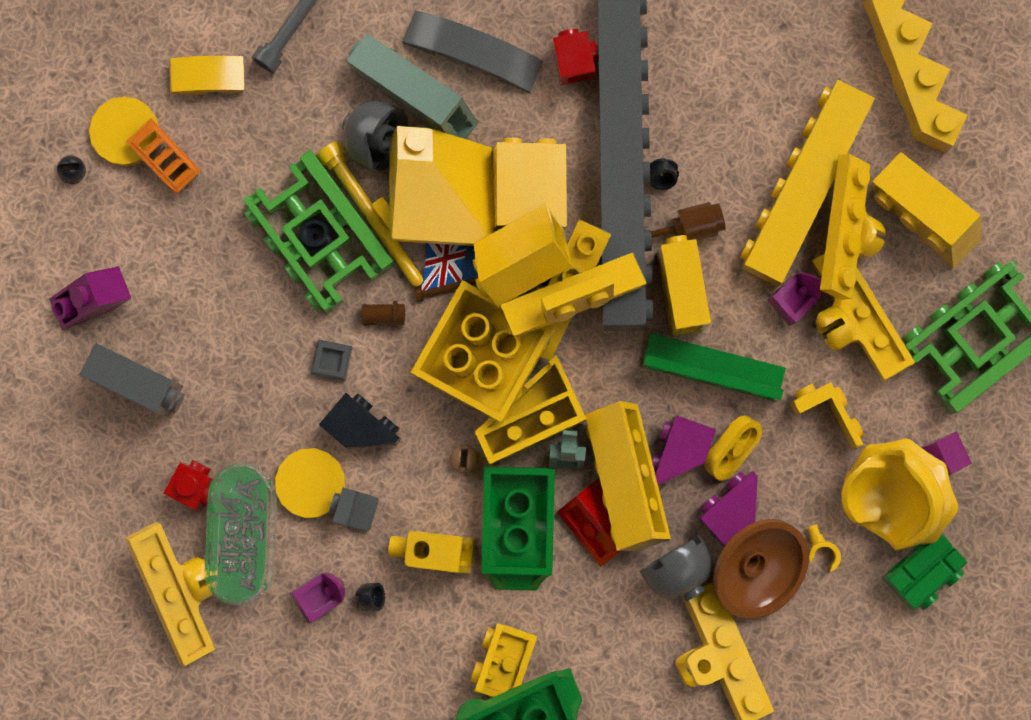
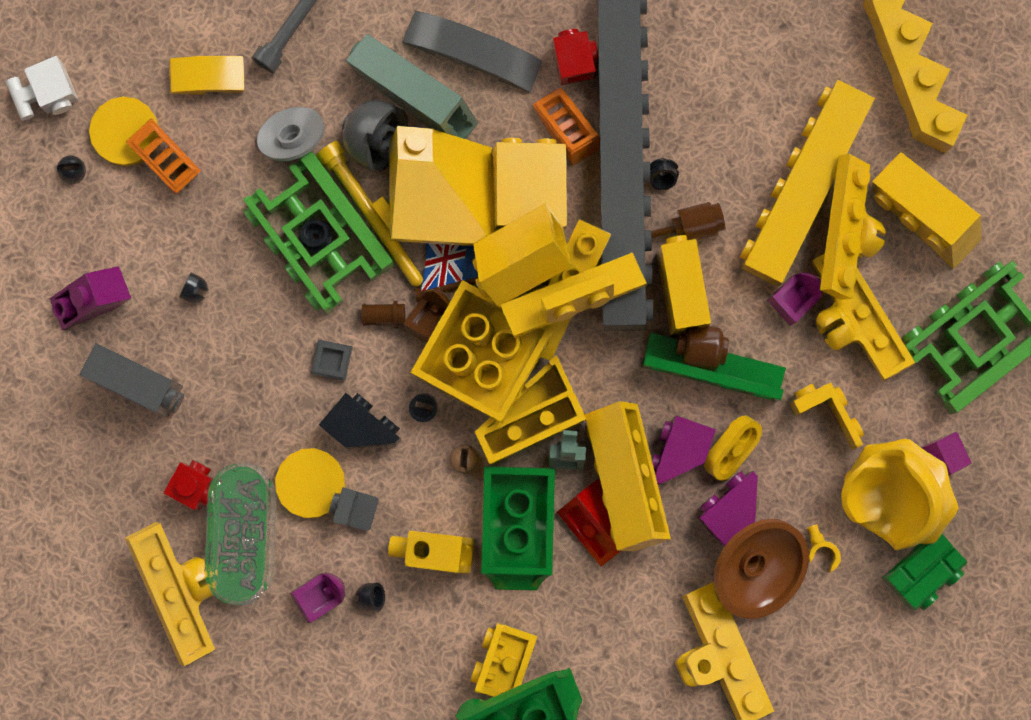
(48, 86): none -> white brick
(191, 287): none -> black hinge
(290, 134): none -> light grey dish
(422, 414): none -> black hinge
(426, 314): none -> reddish brown plate
(576, 145): none -> orange slope
(680, 570): dark grey cylinder -> none
(703, 347): none -> reddish brown head

